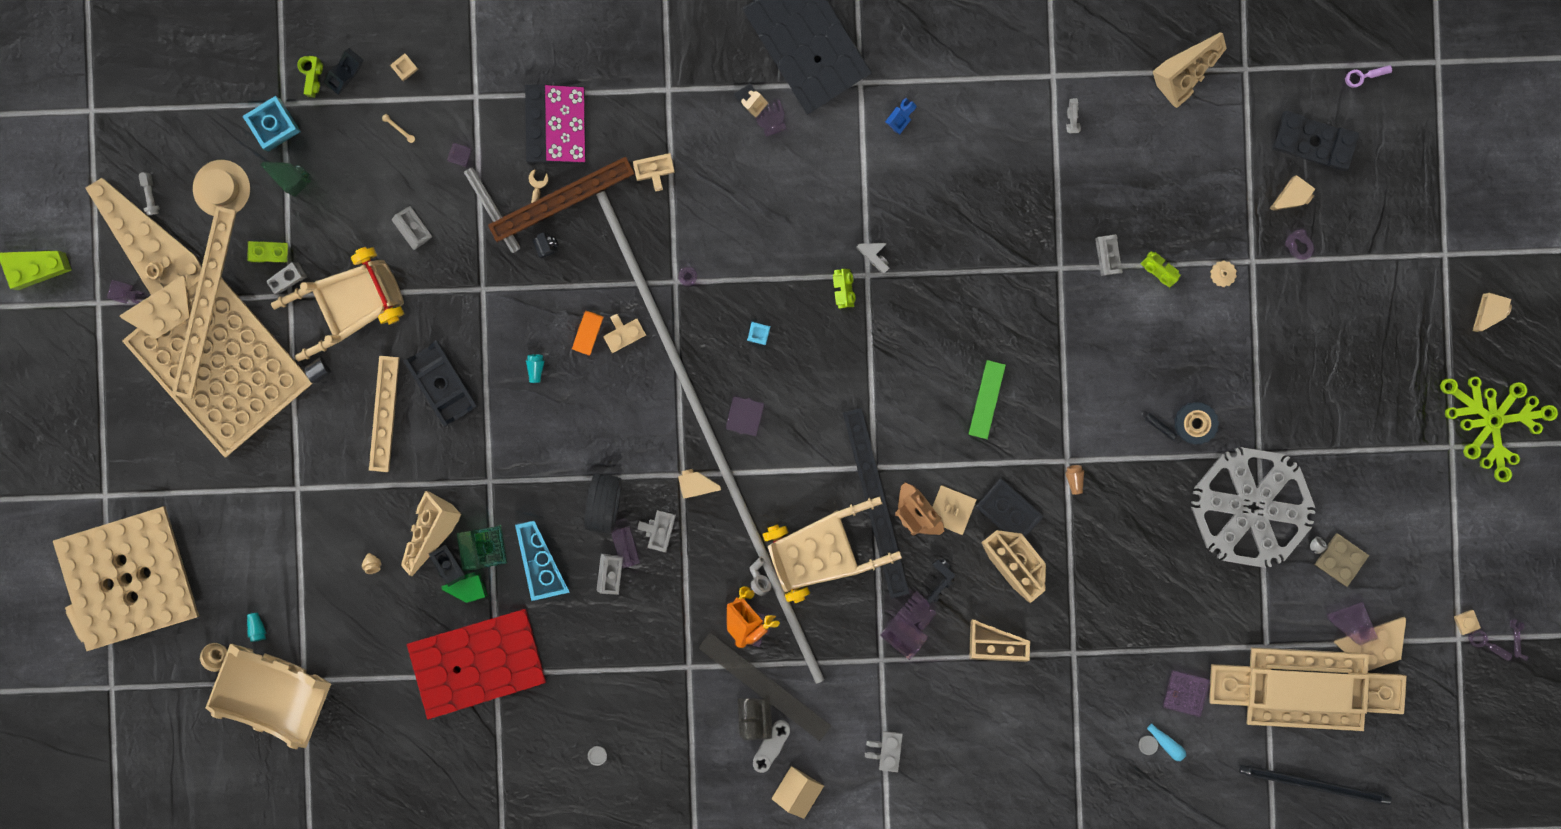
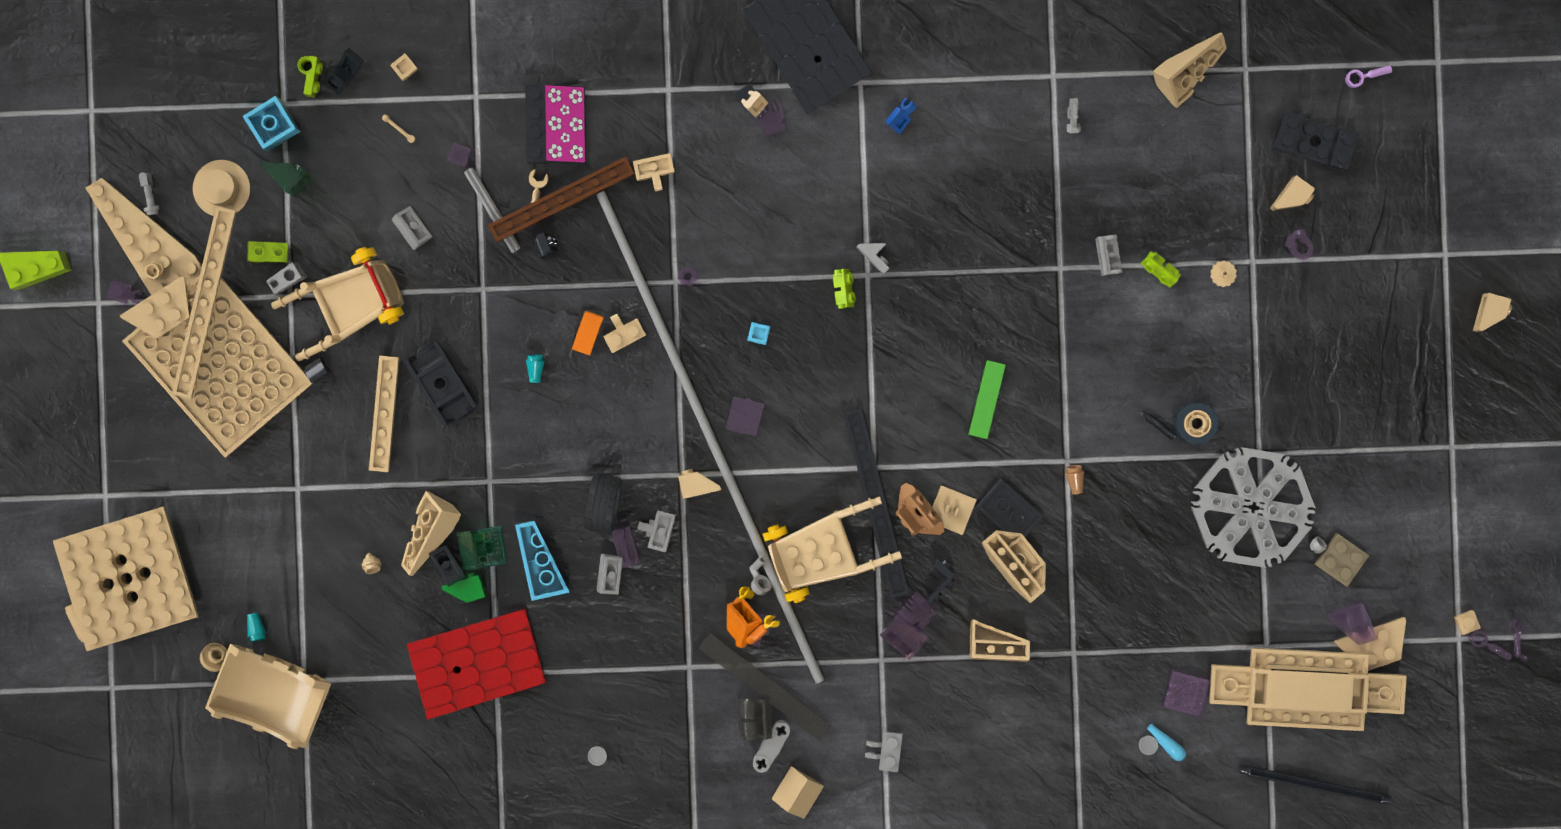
(1476, 406): lime plant -> none

